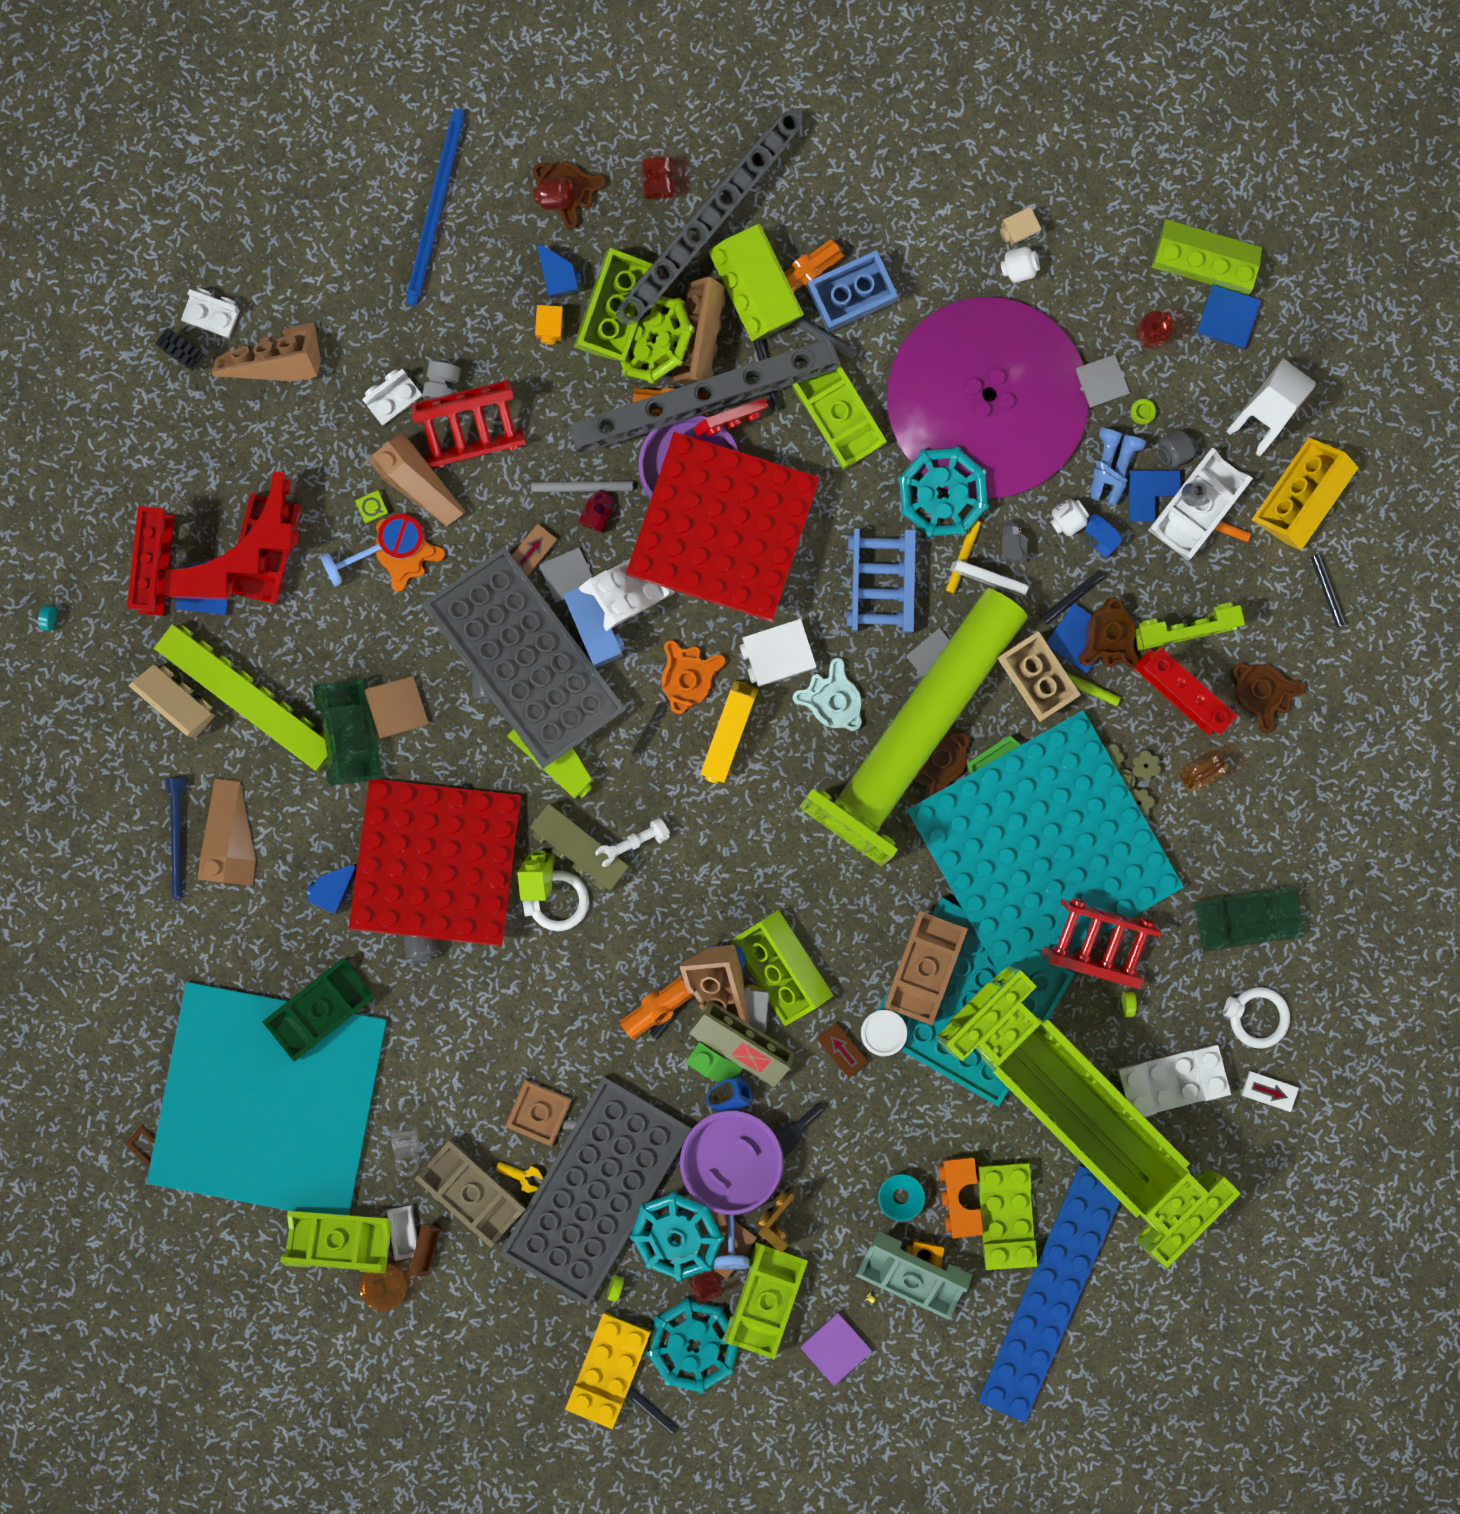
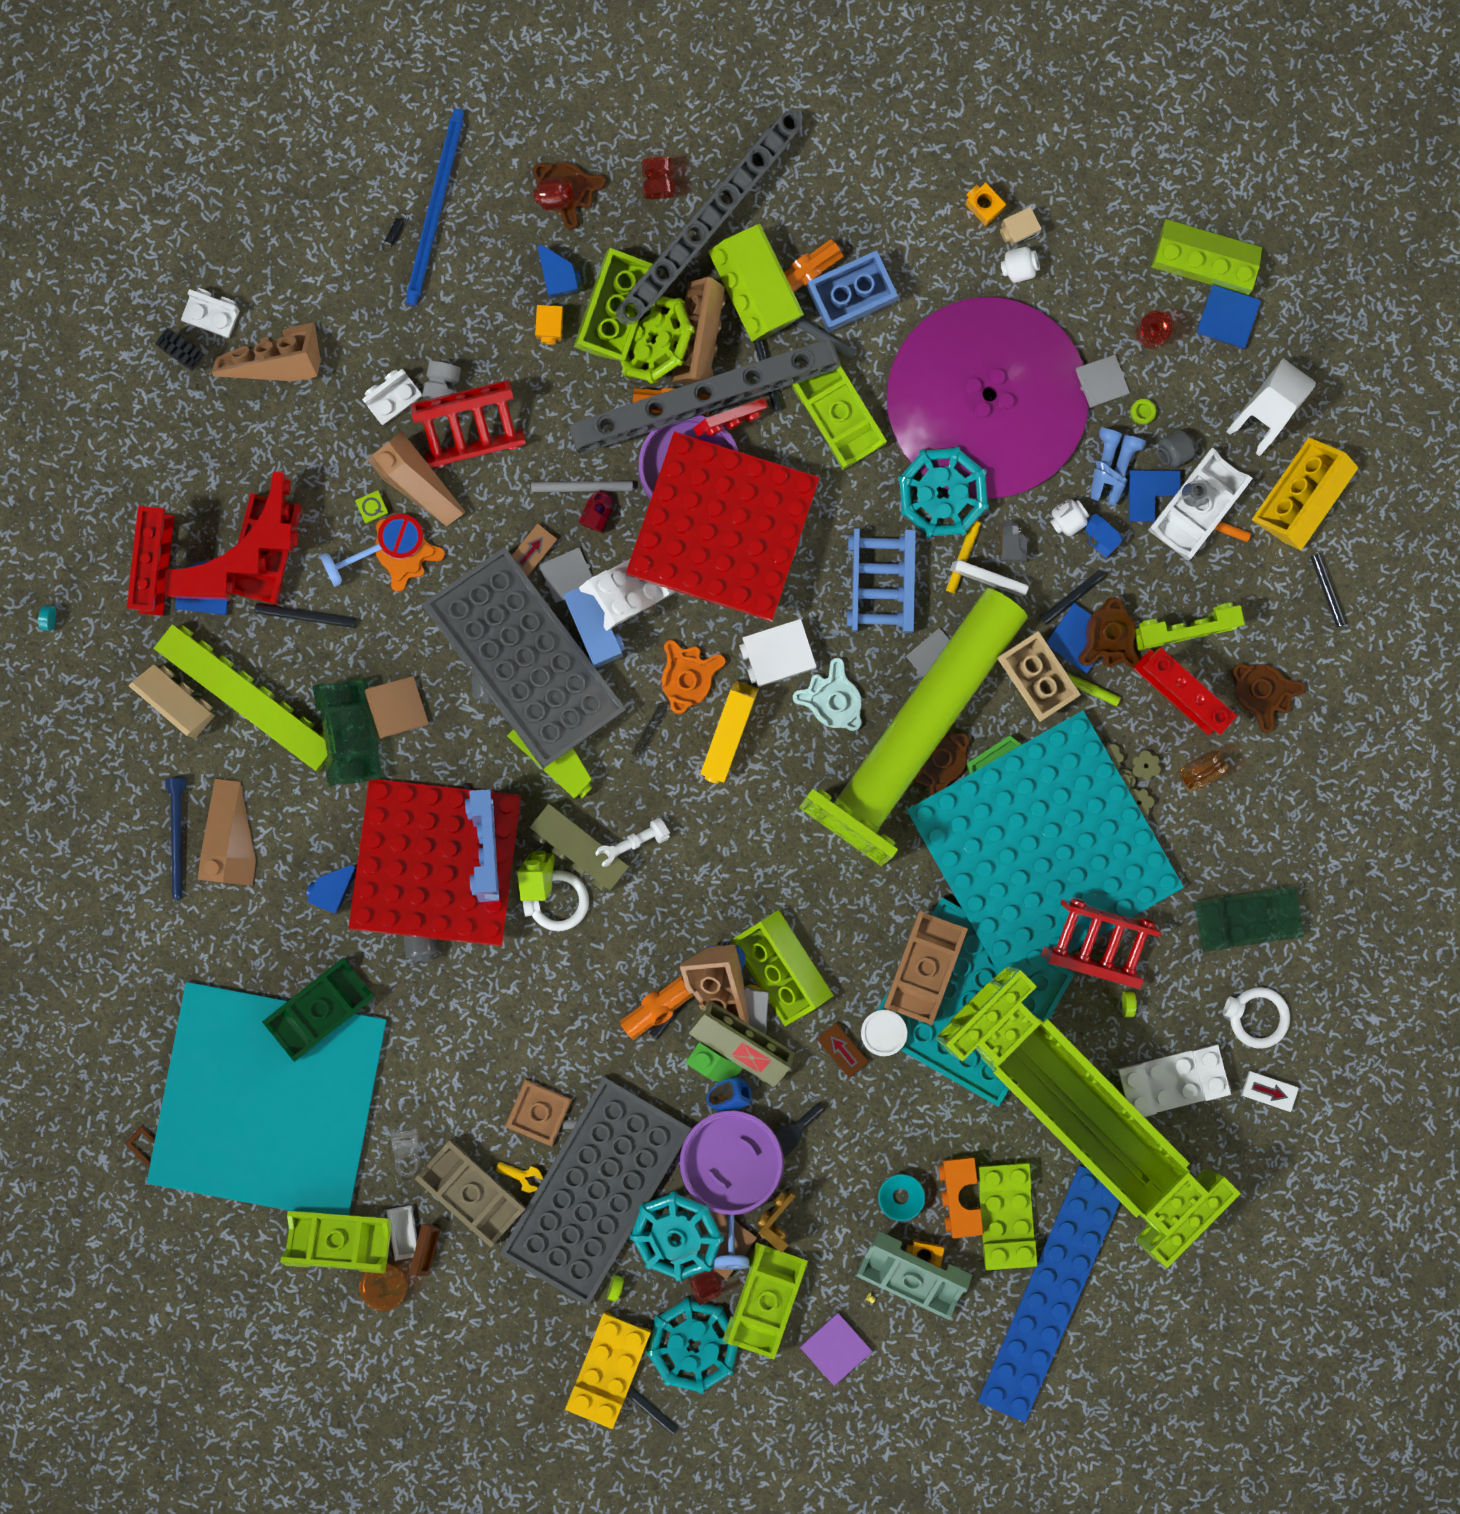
(305, 615): none -> black bar
(394, 231): none -> black piece
(485, 878): none -> medium blue piece
(988, 214): none -> light orange brick

